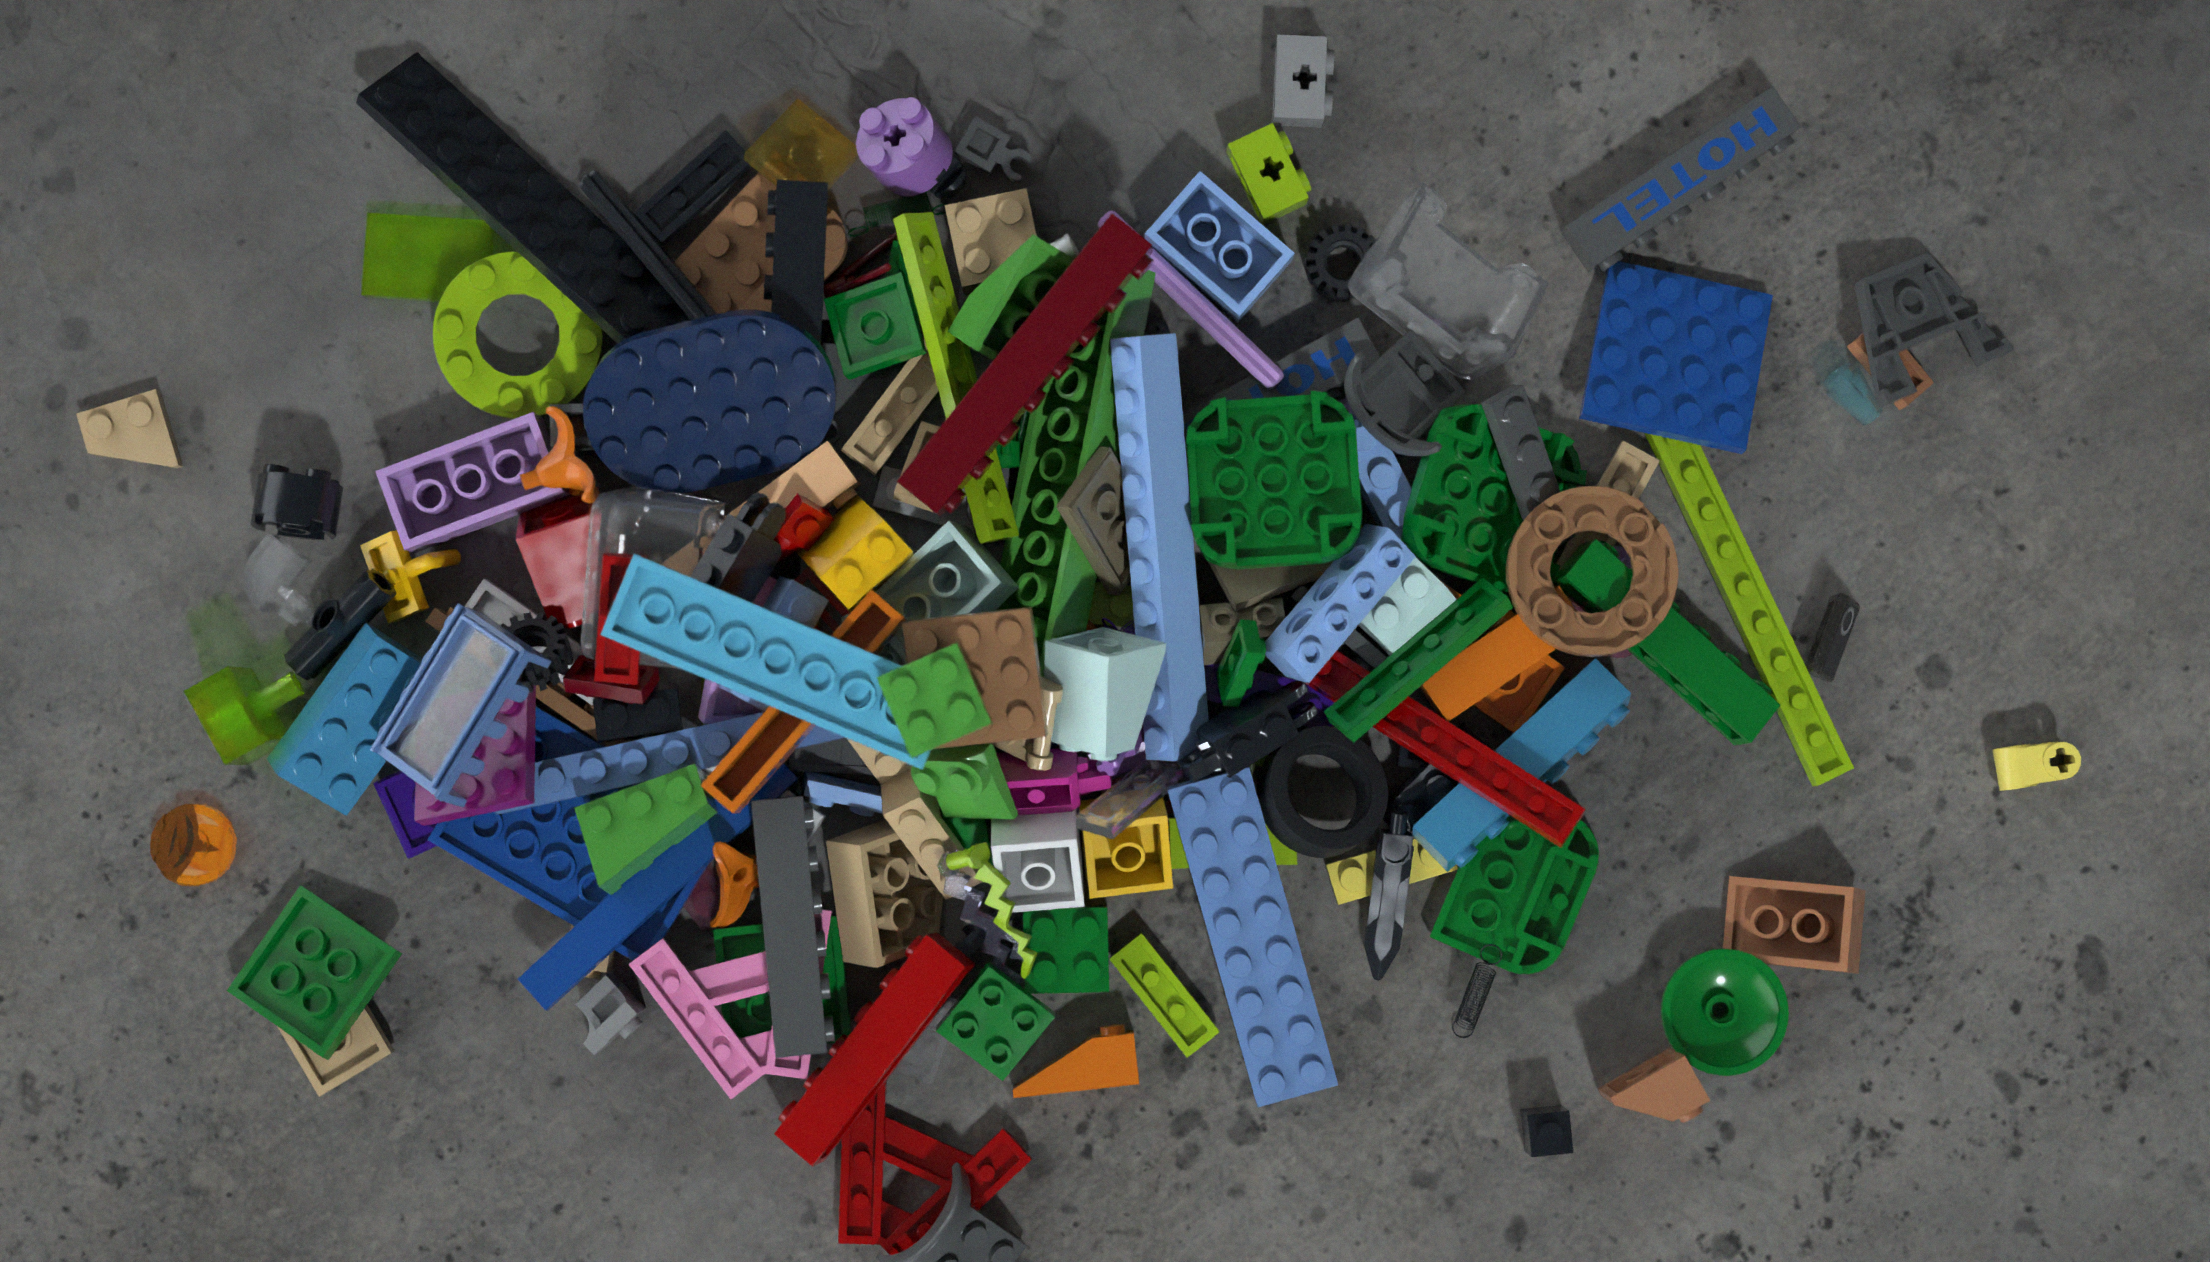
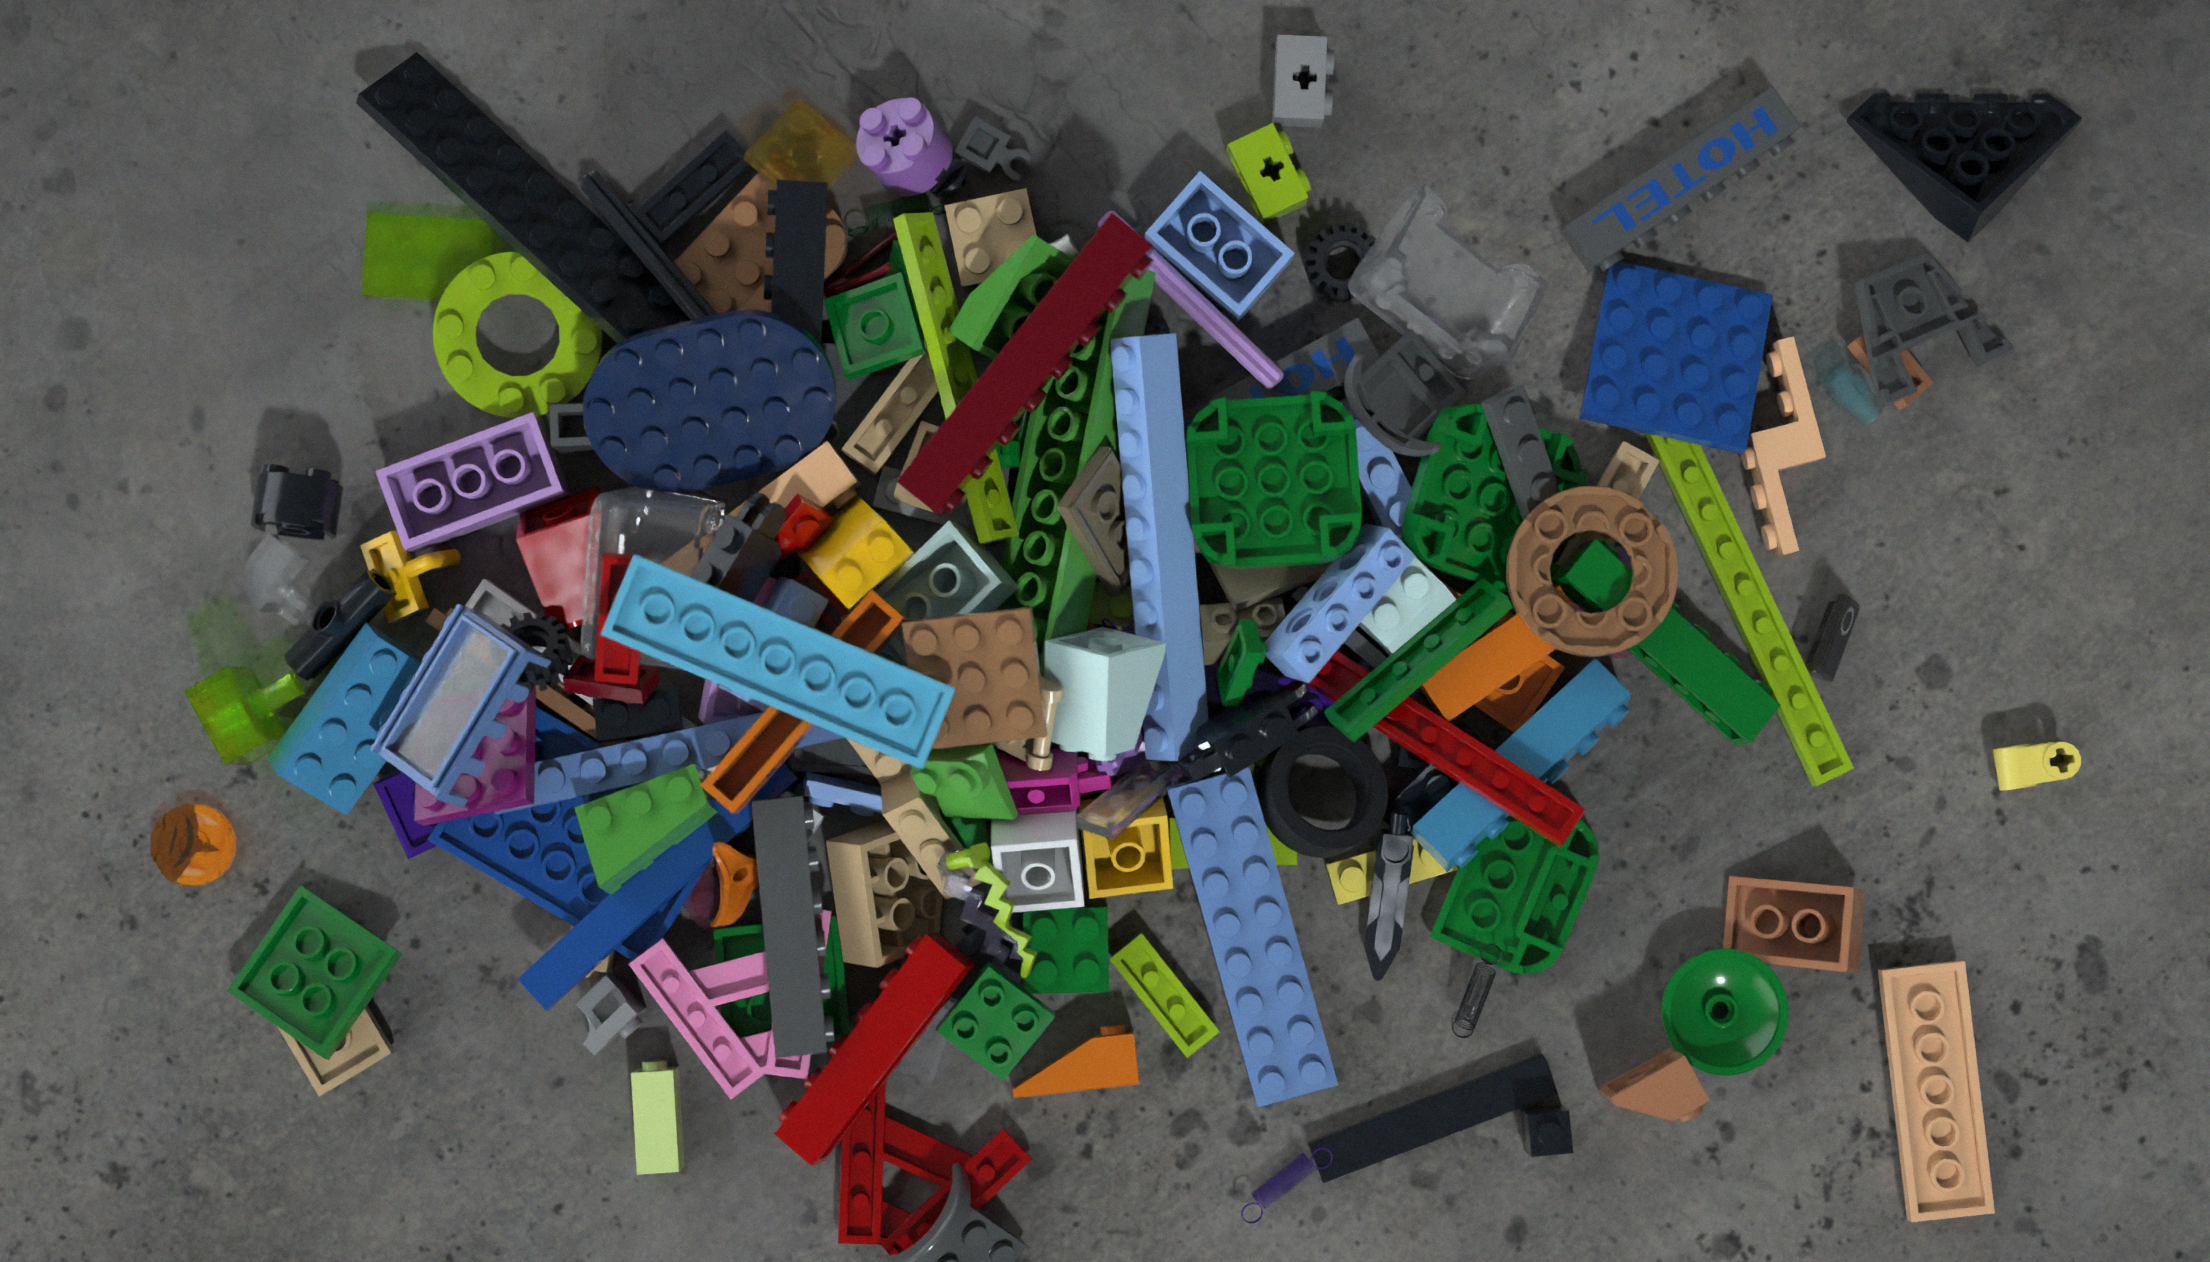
(131, 430): tan wing -> none
(561, 466): orange piece -> none
(657, 1118): none -> yellowish green brick
(934, 700): bright green plate -> none
(1282, 1180): none -> dark purple piece
(1433, 1117): none -> black tile
(1782, 447): none -> light nougat bracket
(1936, 1091): none -> light nougat plate
(1963, 155): none -> black slope

